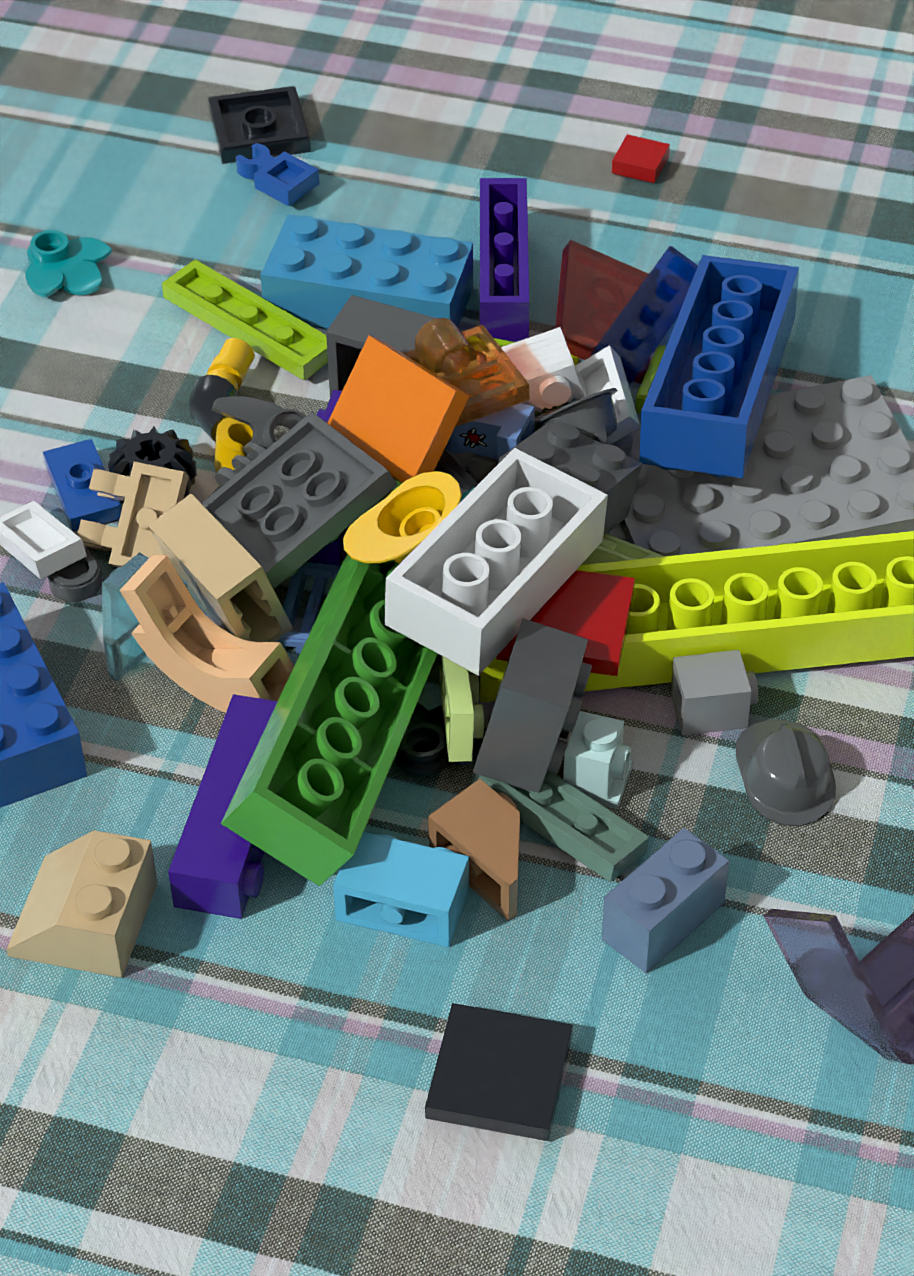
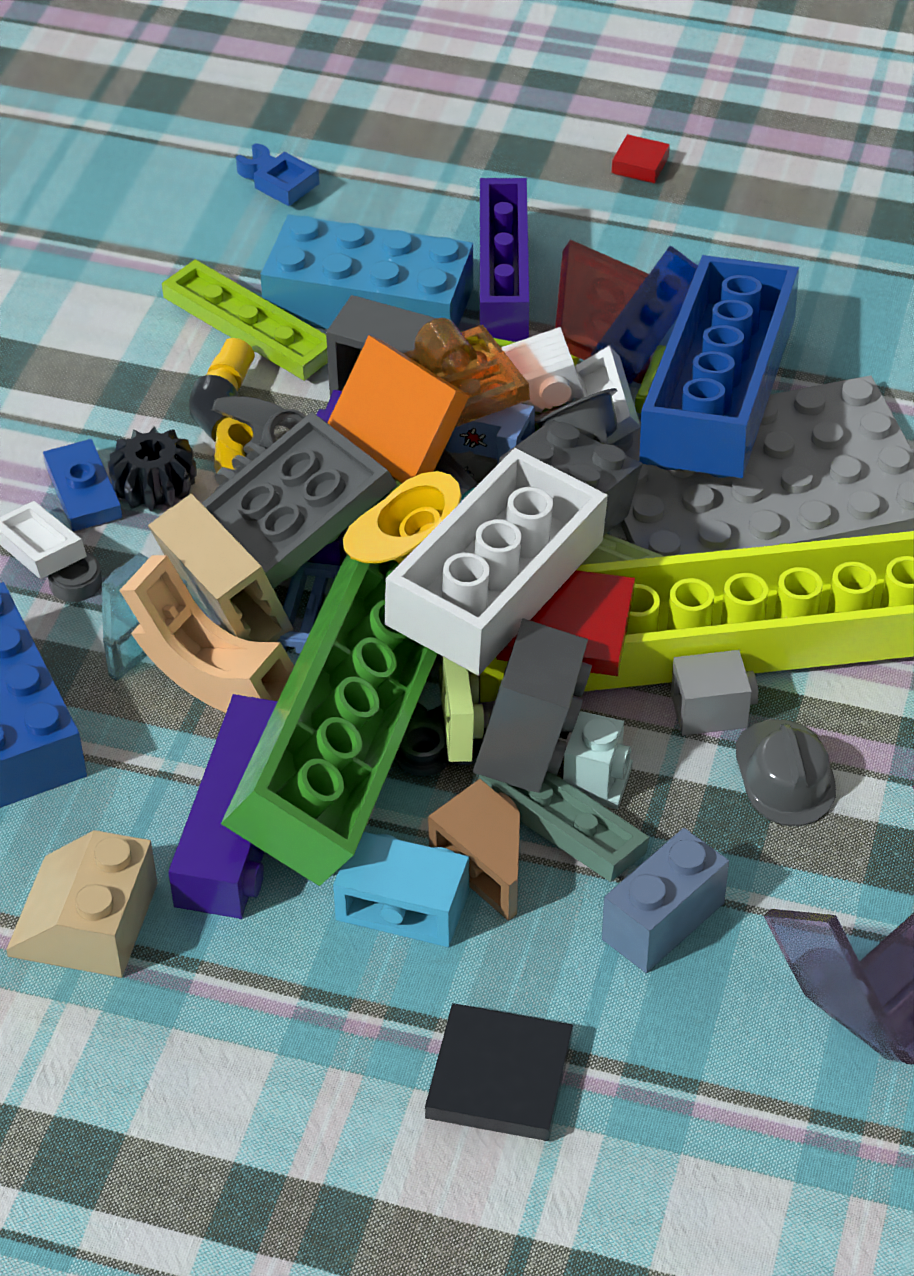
(64, 263): teal plate -> none
(145, 497): tan plate -> none
(259, 117): black tile -> none

